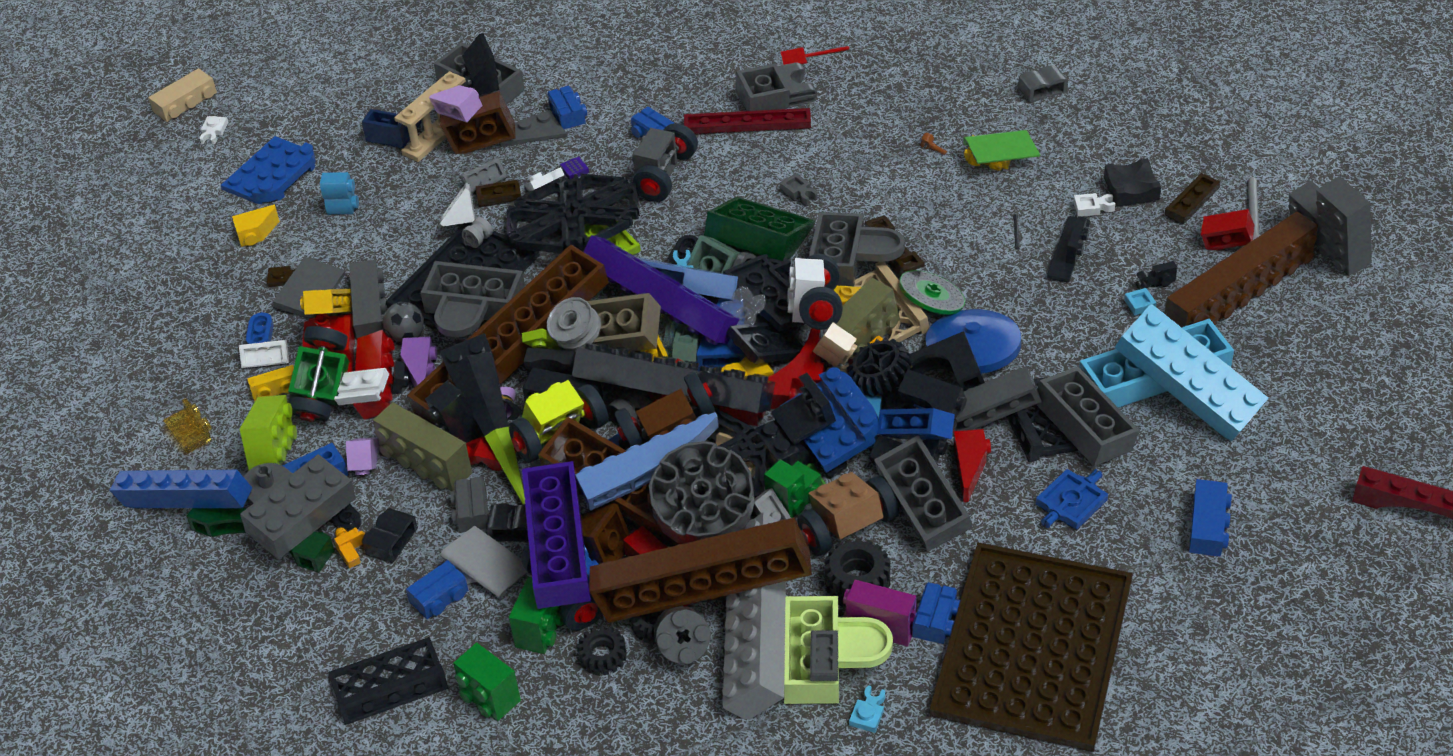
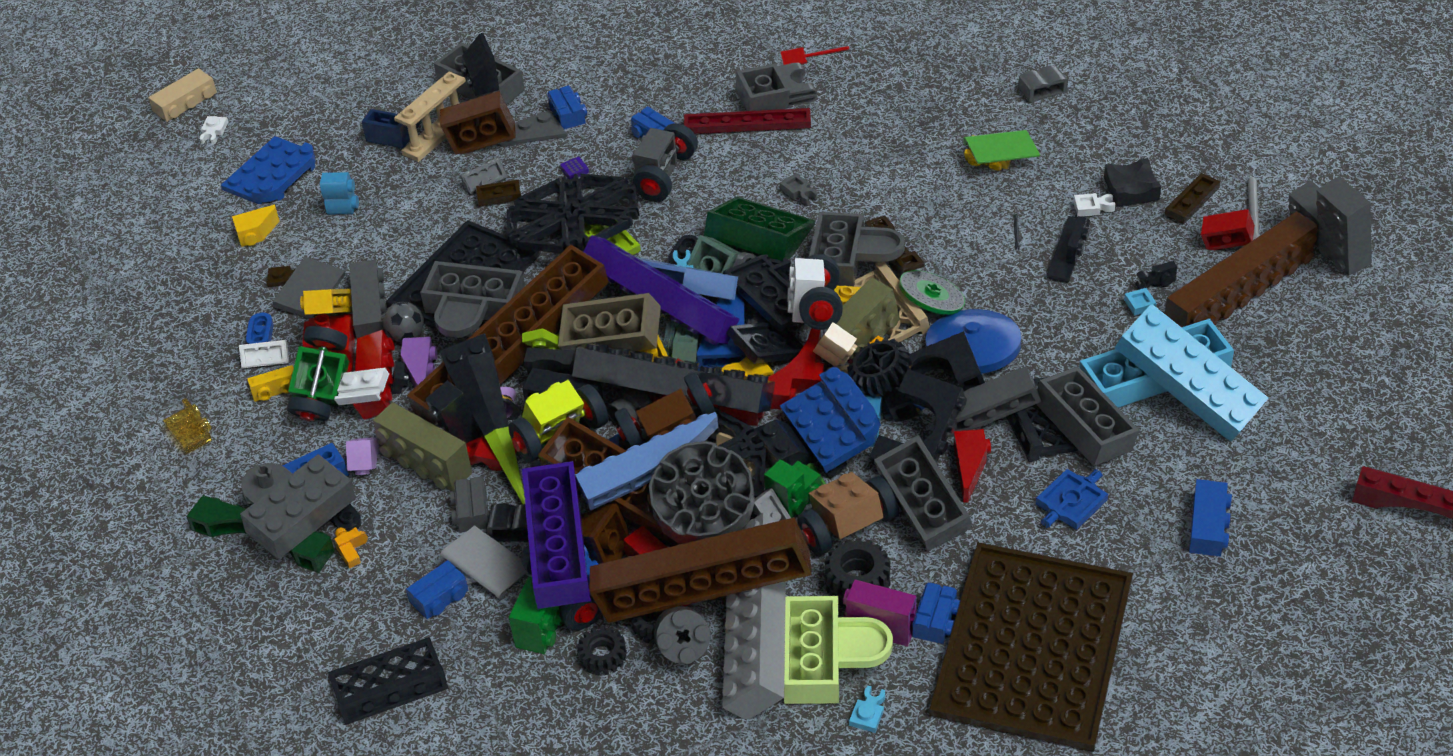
(181, 489): blue brick -> none
(268, 431): lime brick -> none
(389, 535): black brick -> none
(457, 102): lavender slope -> none
(460, 210): white slope -> none
(479, 230): light grey wheel -> none
(486, 682): green brick -> none
(538, 180): white plate -> none
(573, 323): light grey wheel -> none
(744, 305): clear plate -> none
(805, 413): black bracket -> none
(824, 655): dark grey plate -> none
(908, 423): blue brick -> none
(928, 138): dark orange hand -> none

